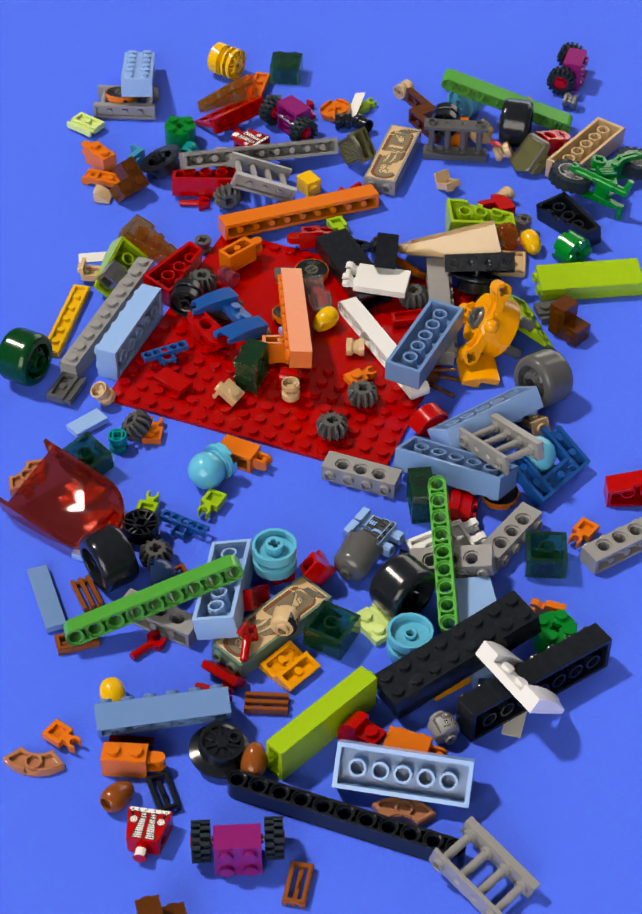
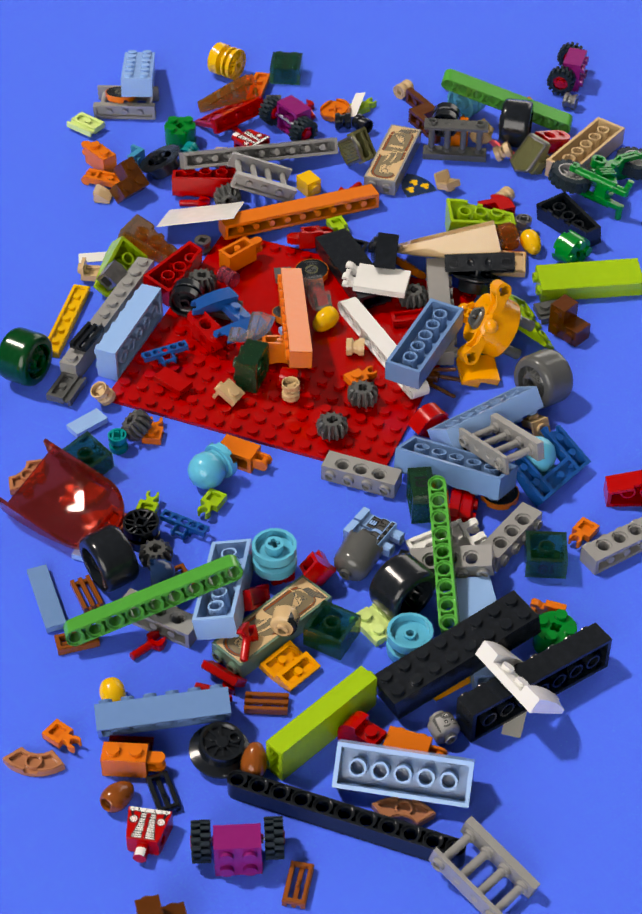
(83, 336): none -> black tile
(200, 214): none -> white sticker
(258, 326): none -> clear brick
(416, 185): none -> dark blue sticker

